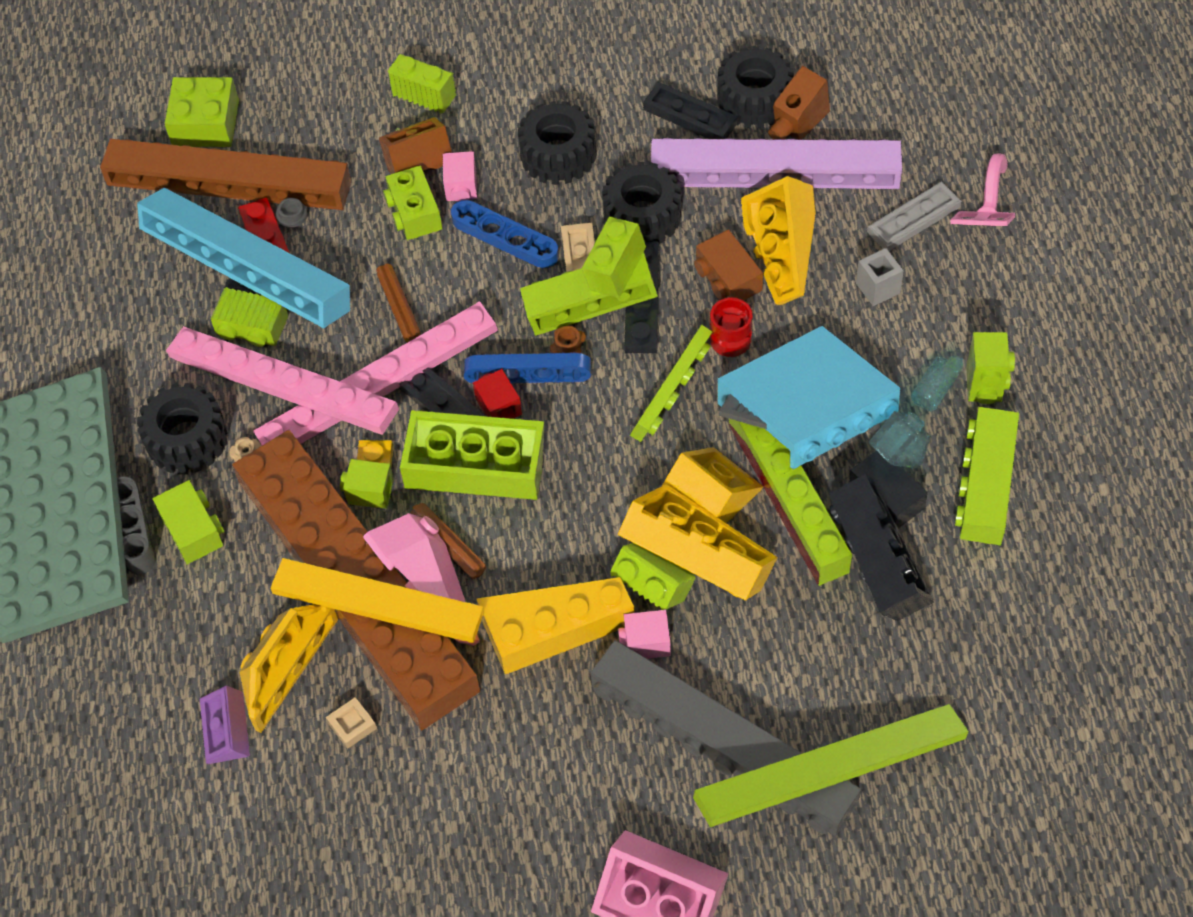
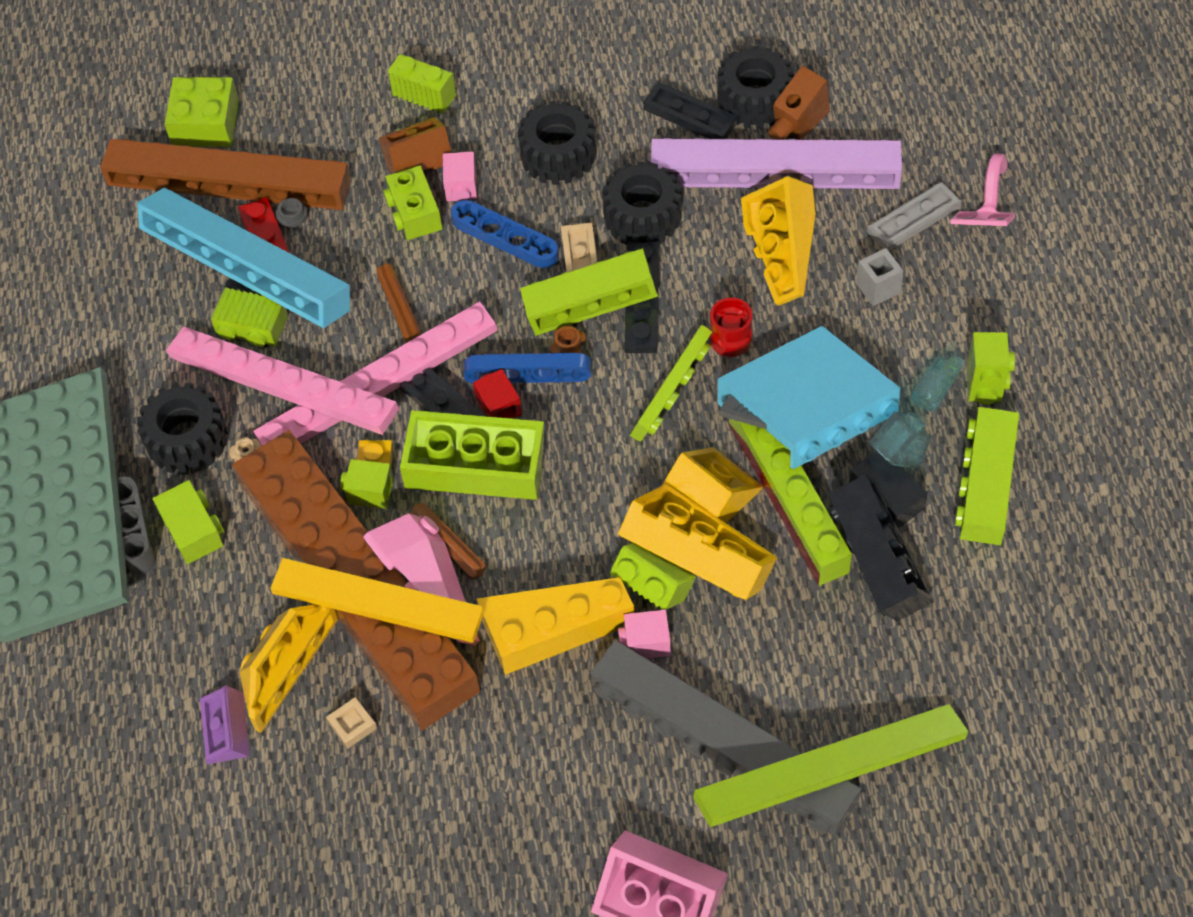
(614, 257): lime brick -> none
(728, 267): dark orange brick -> none

